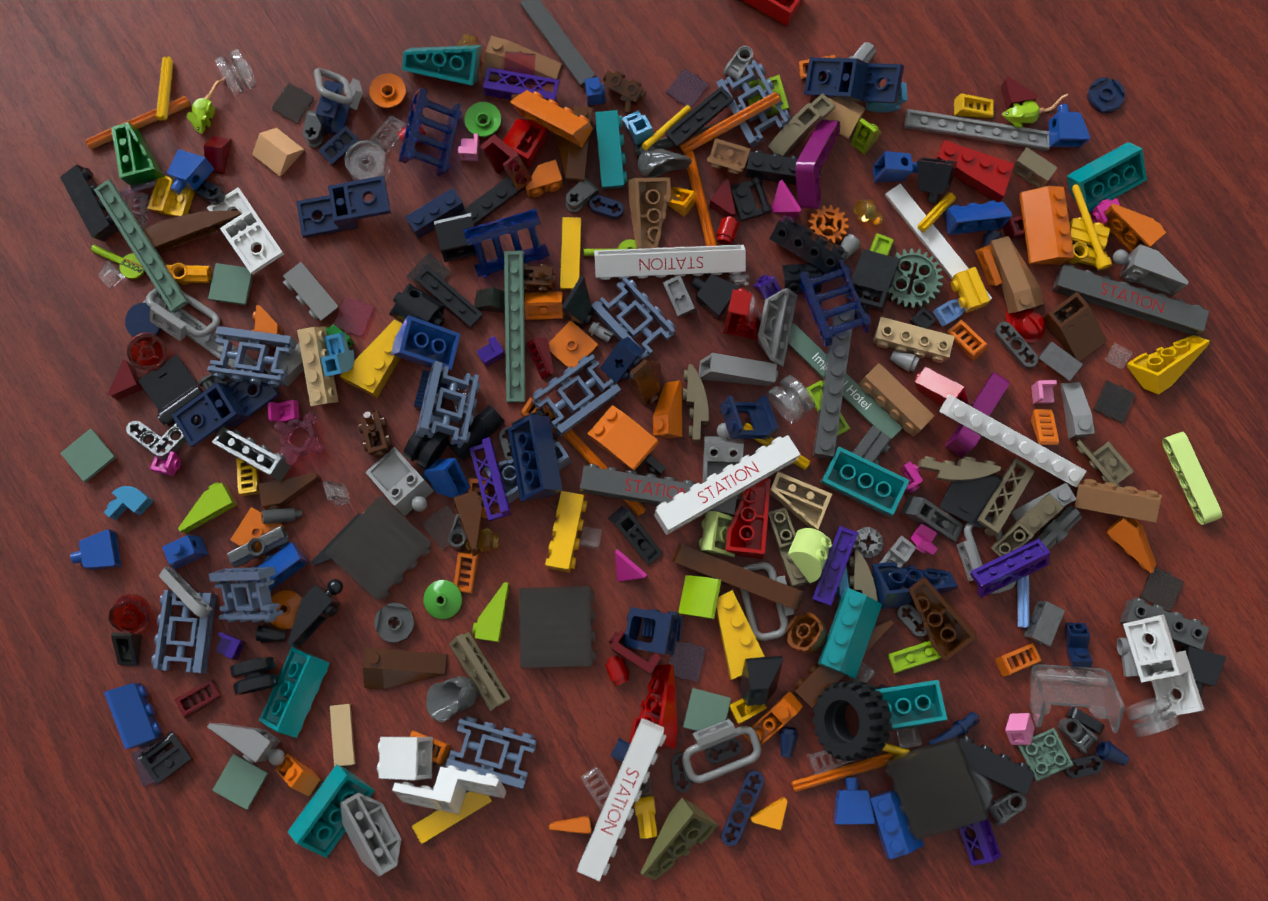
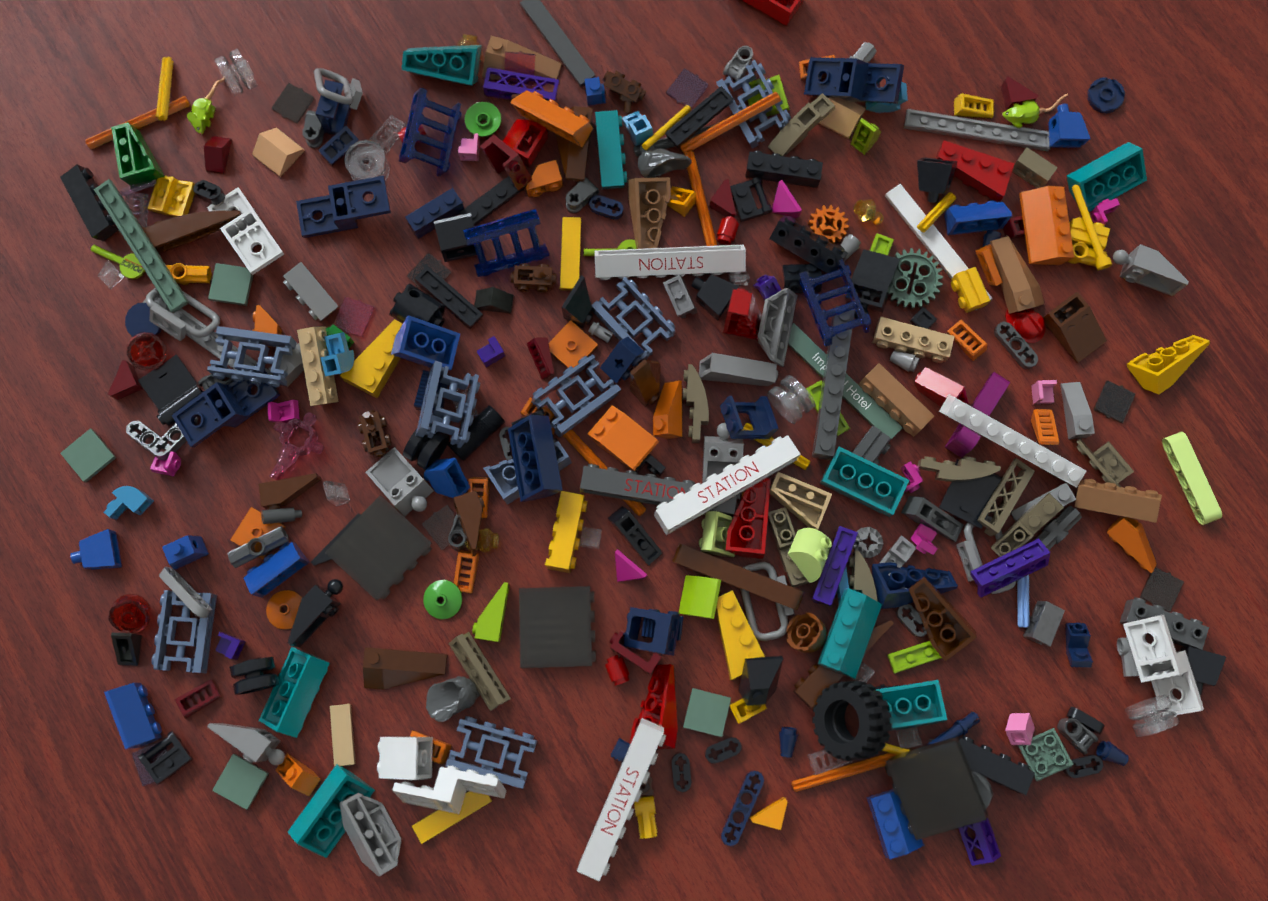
(188, 171): blue torso -> none
(210, 505): lime slope -> none
(242, 491): yellow slope -> none
(252, 454): dark grey brick -> none
(257, 593): sand blue fence -> none
(270, 634): black cone -> none
(386, 630): dark grey plate -> none
(387, 83): orange dish -> none
(495, 476): dark purple fence -> none
(514, 326): sand green tile -> none
(543, 305): orange panel -> none
(575, 825): orange slope -> none
(591, 773): clear slope -> none
(680, 832): olive wedge -> none
(687, 660): piece -> none
(715, 735): light grey bar -> none
(728, 155): medium nougat bracket -> none
(776, 717): orange slope -> none
(812, 160): magenta beam -> none
(853, 805): blue torso -> none
(893, 167): blue torso -> none
(948, 312): medium blue plate -> none
(1004, 808): dark grey piece -> none
(1007, 665): orange slope -> none
(1060, 361): flat silver hinge -> none
(1075, 688): clear windscreen -> none
(1118, 355): clear slope -> none
(1131, 300): dark grey brick -> none
(1132, 227): orange slope -> none

